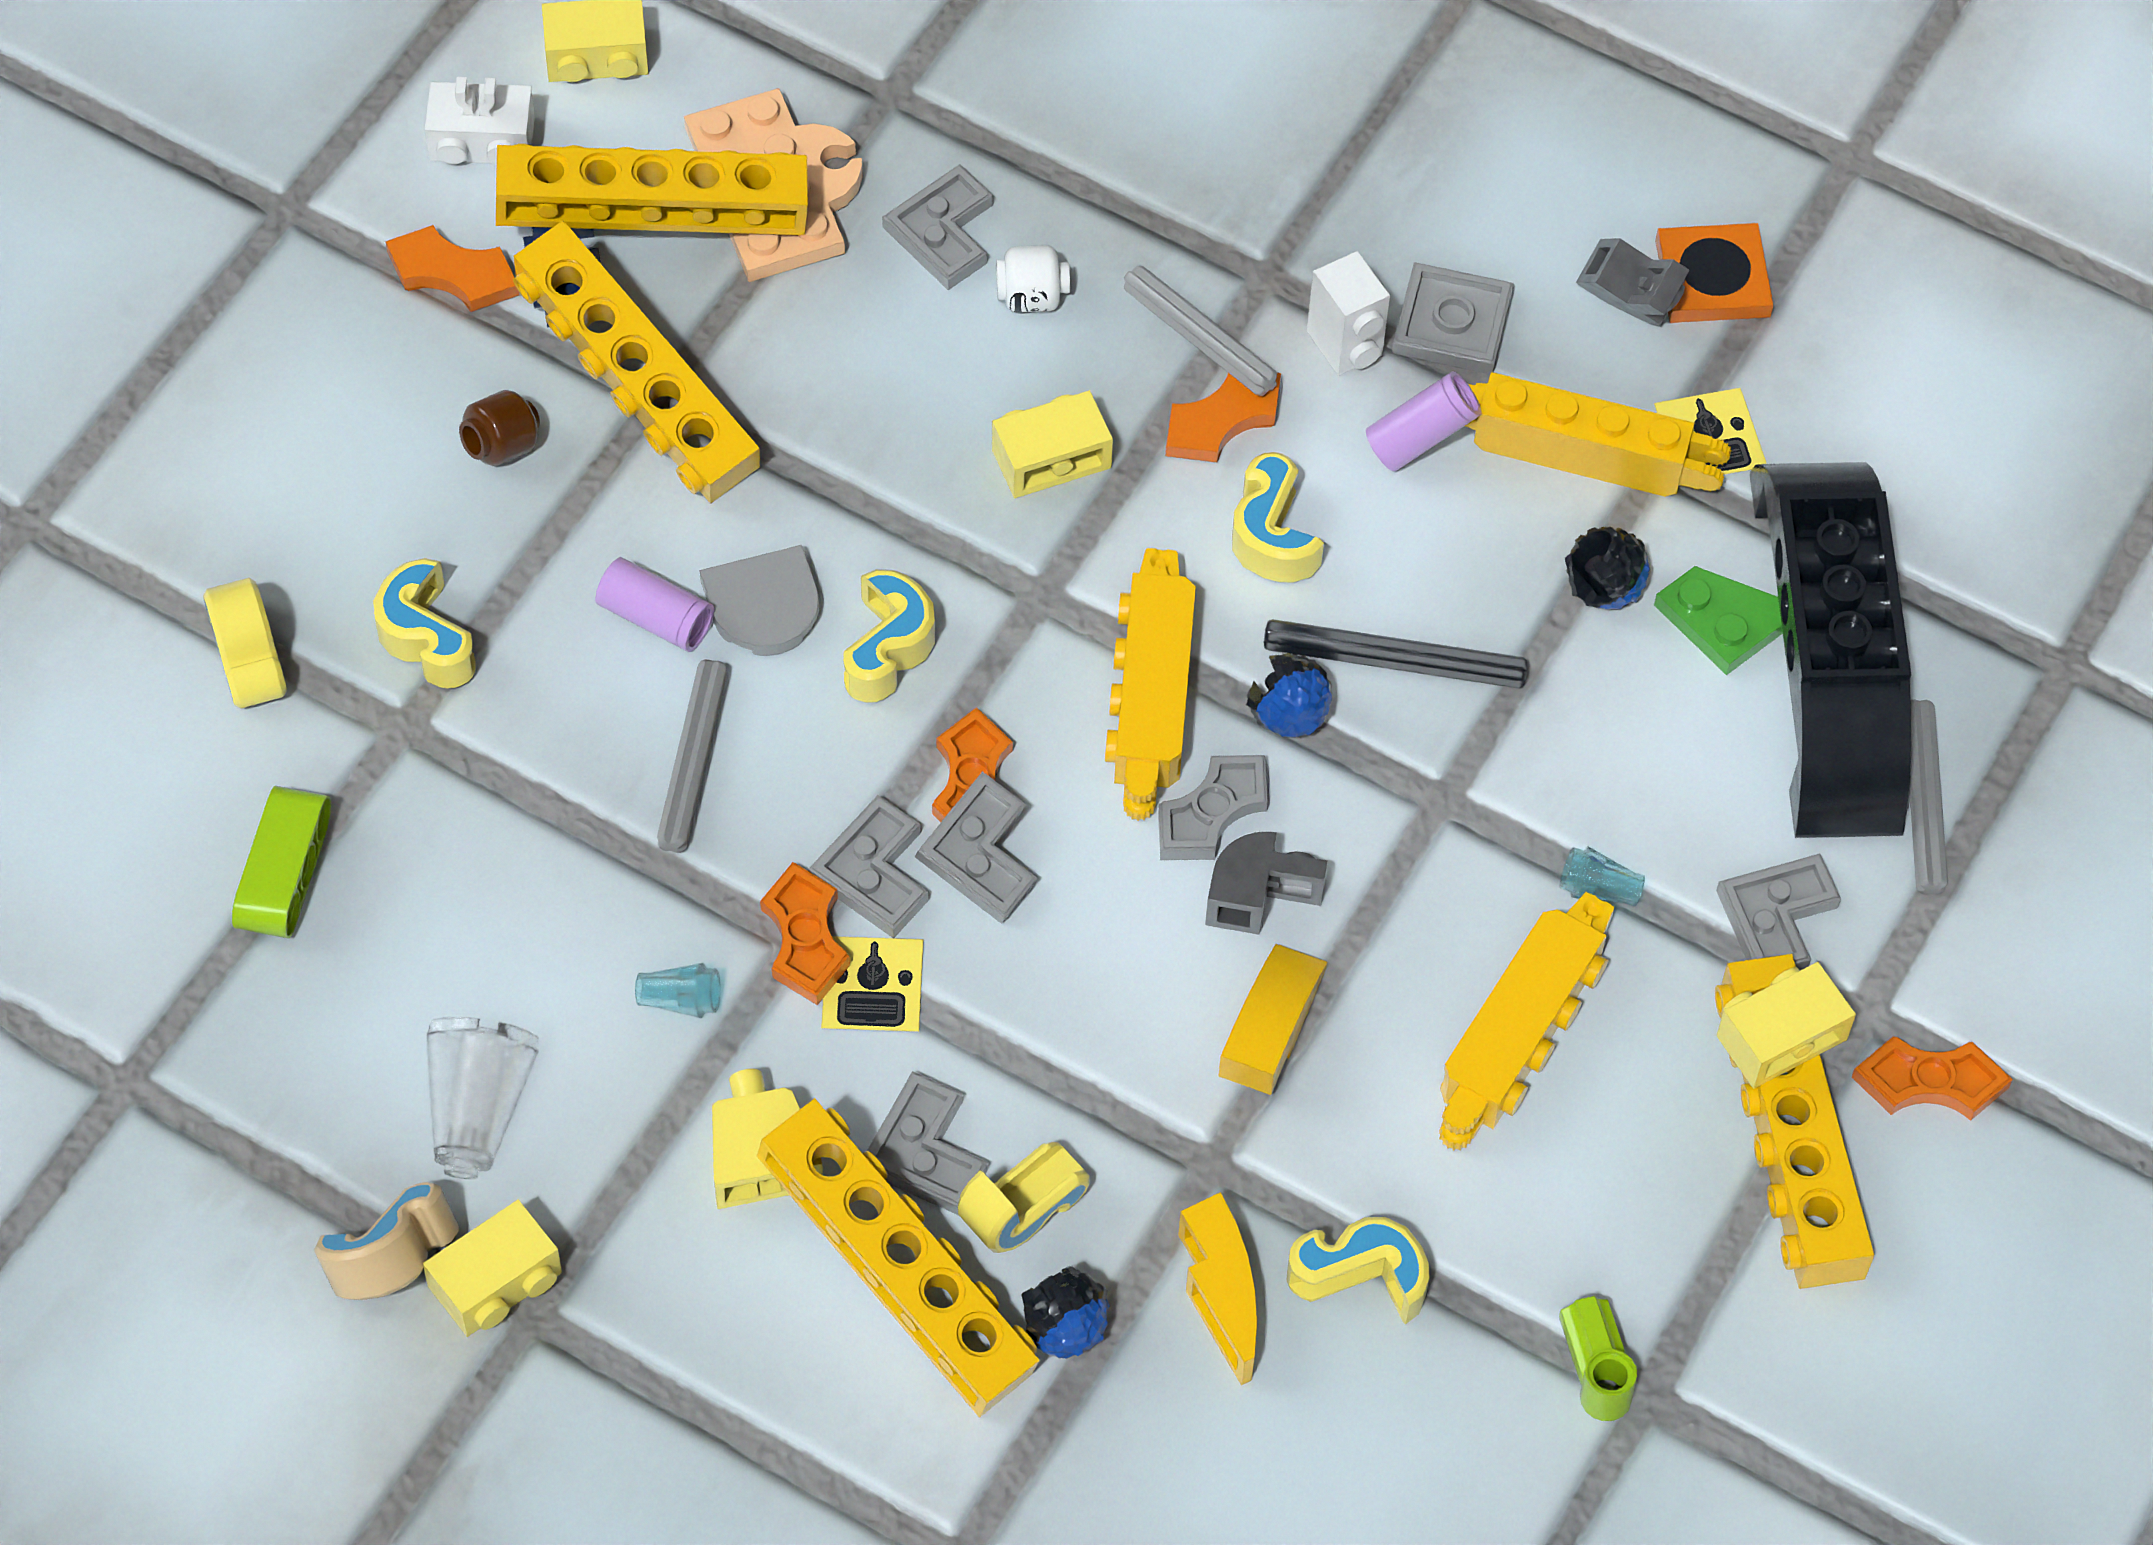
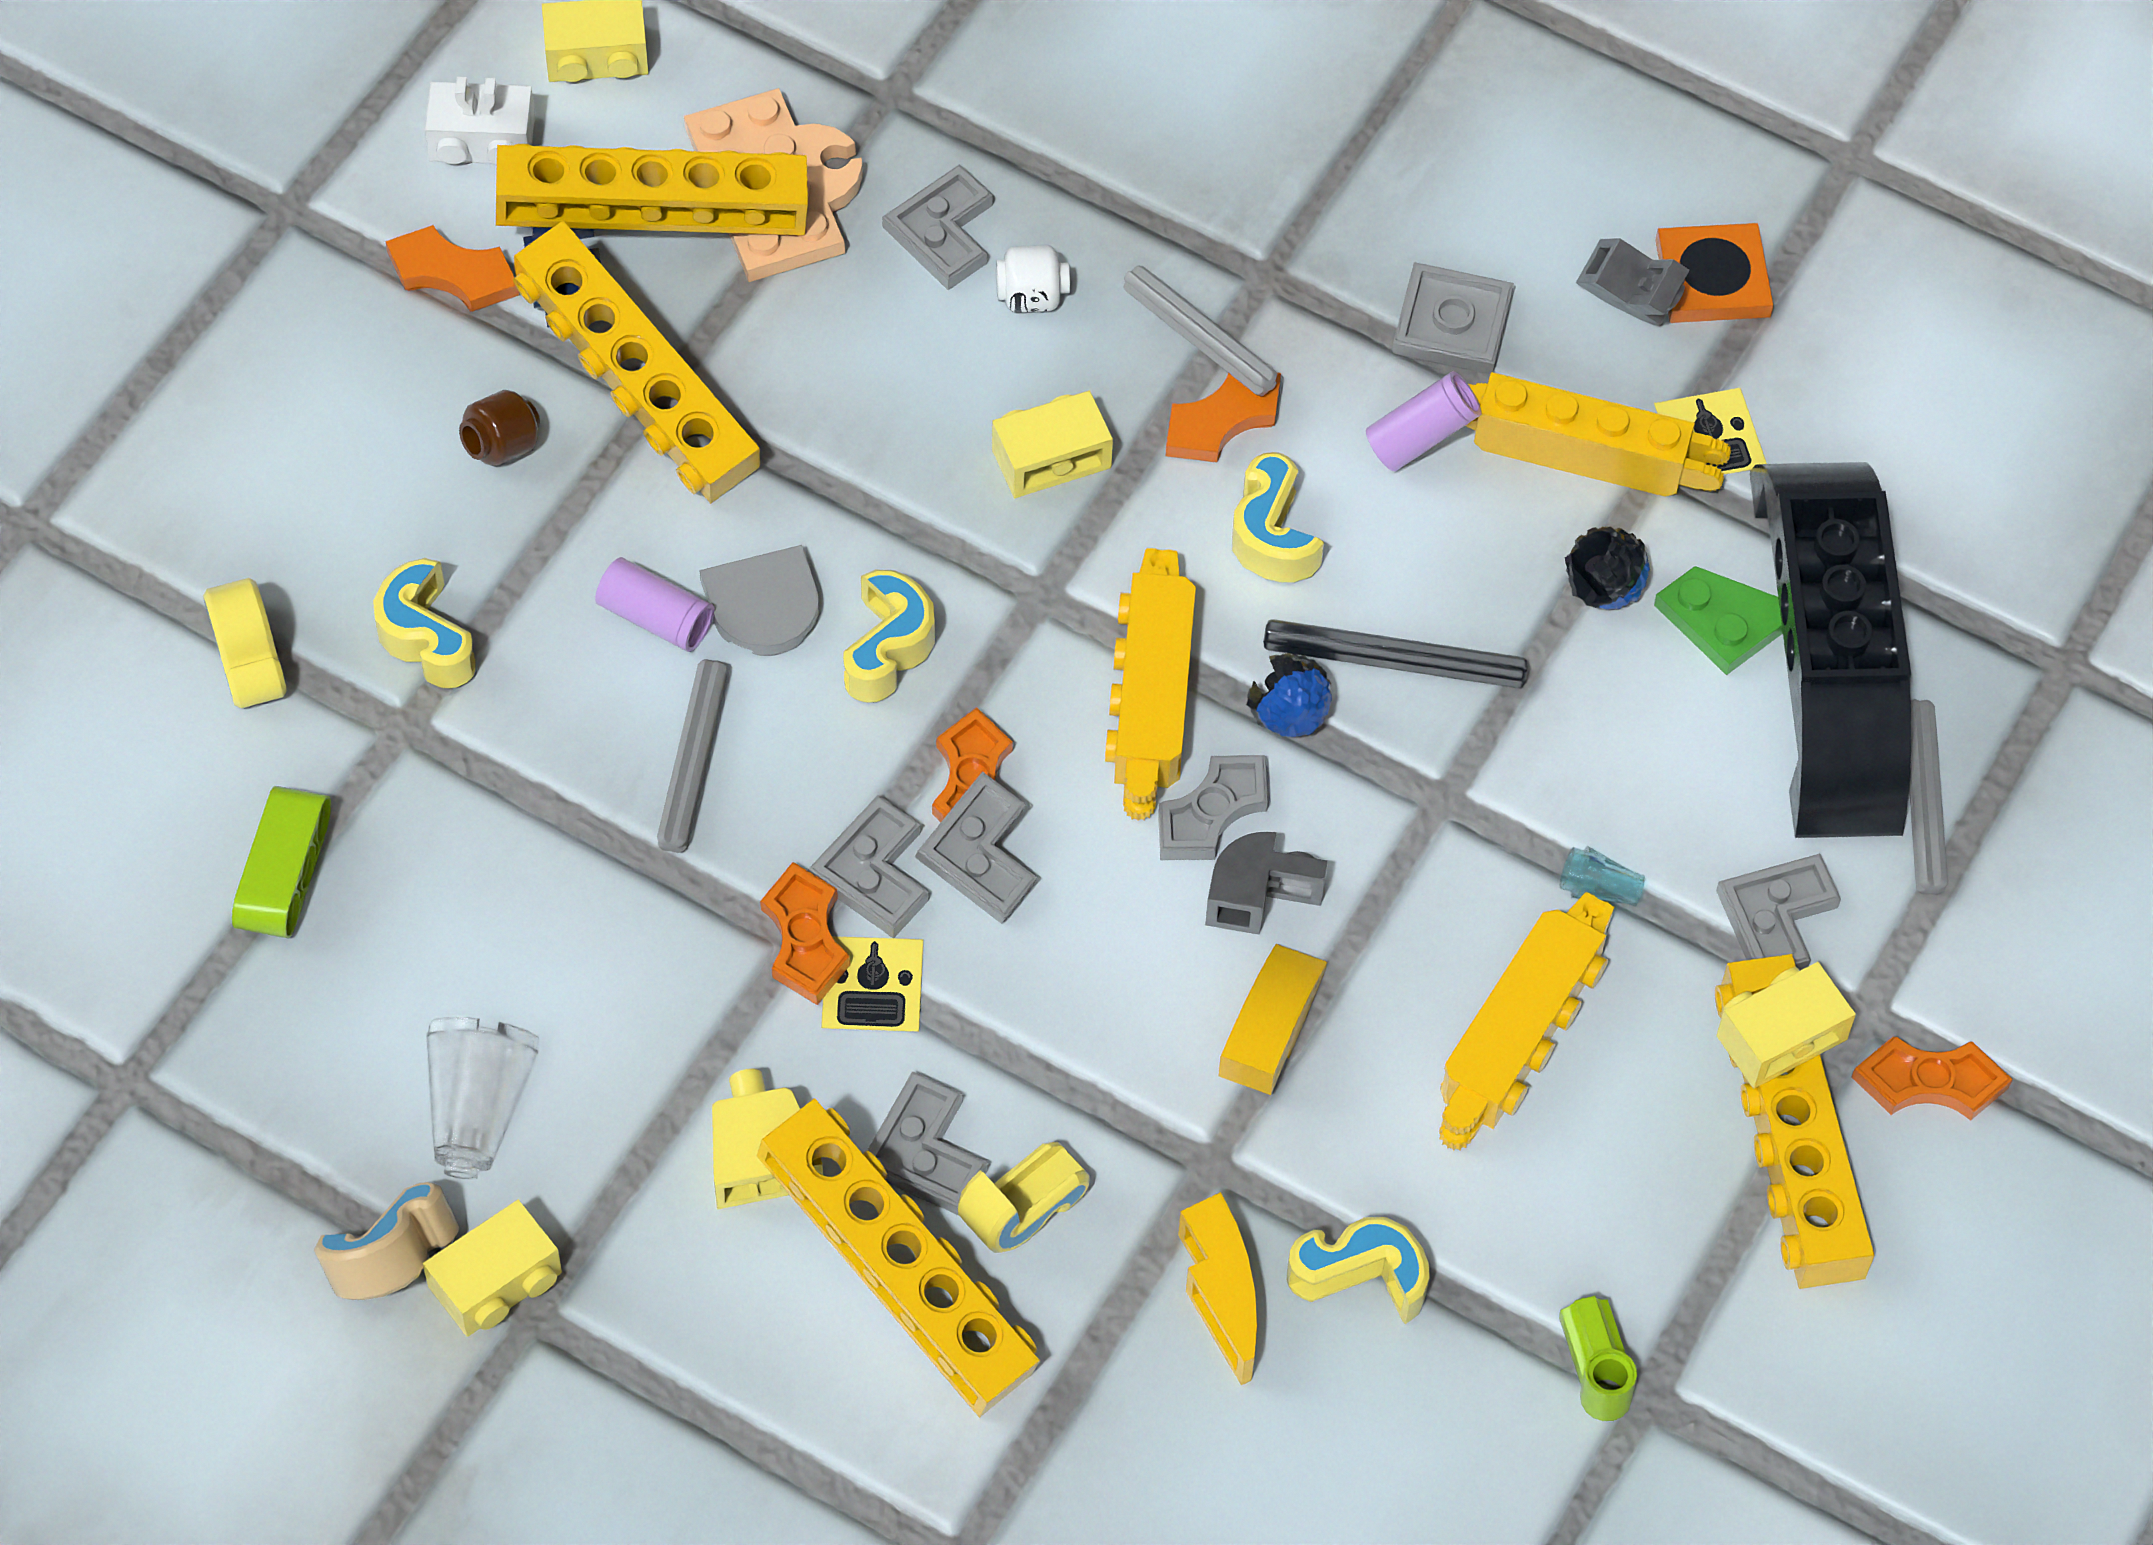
(682, 990): clear light blue cone -> none
(1066, 1313): piece -> none
(1348, 313): white brick -> none

